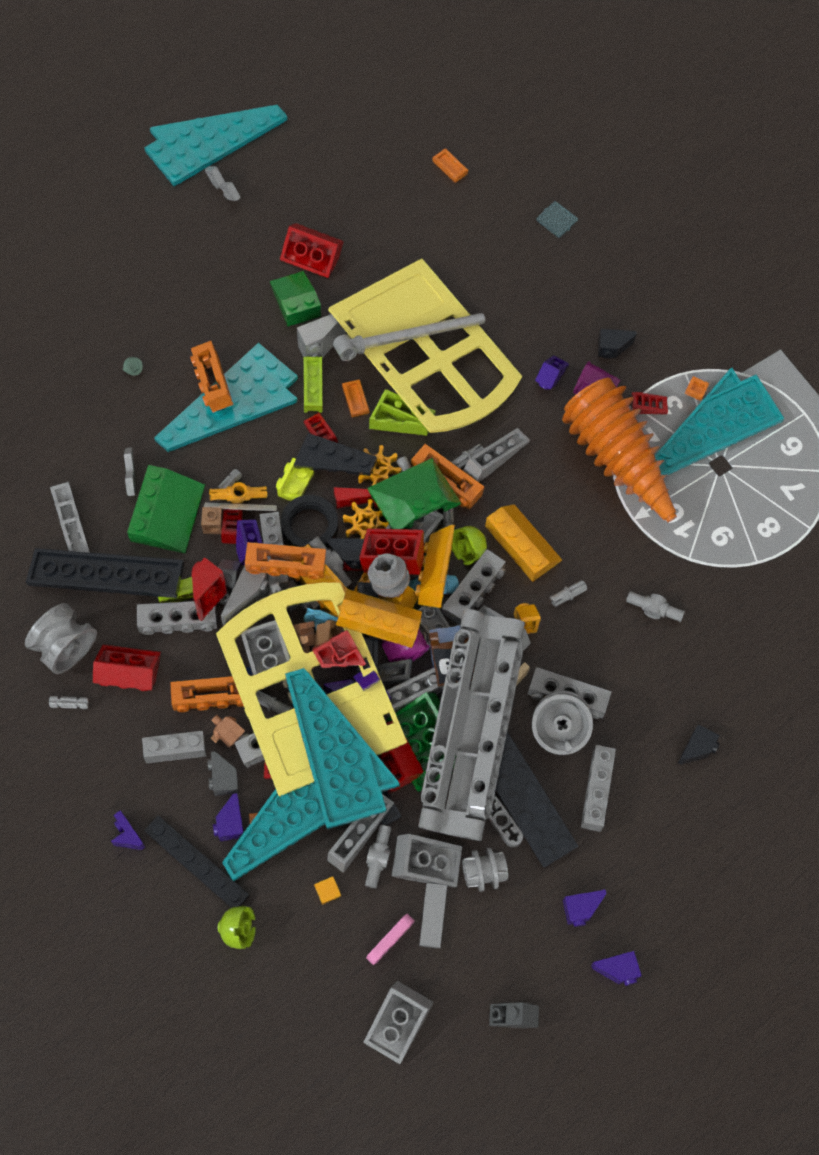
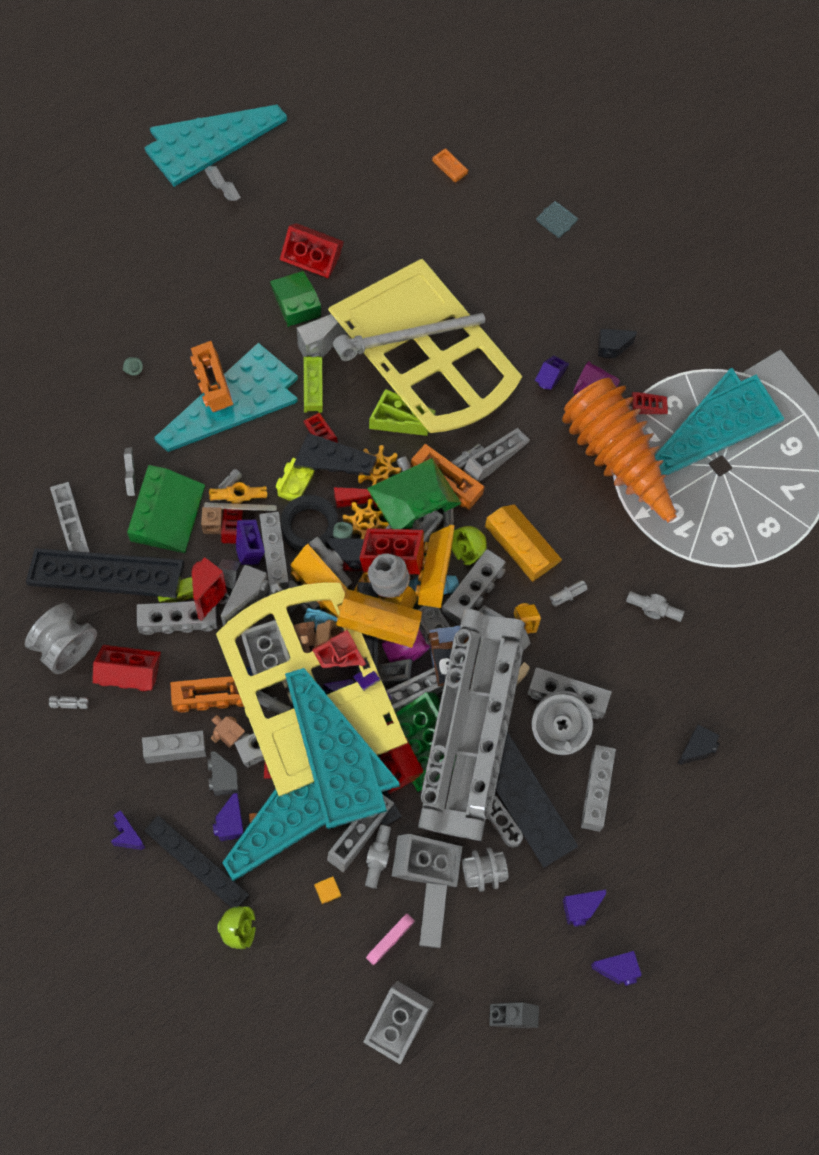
(257, 561): orange brick -> none
(342, 530): none -> sand green tile
(355, 398): orange tile -> none
(696, 388): orange tile -> none

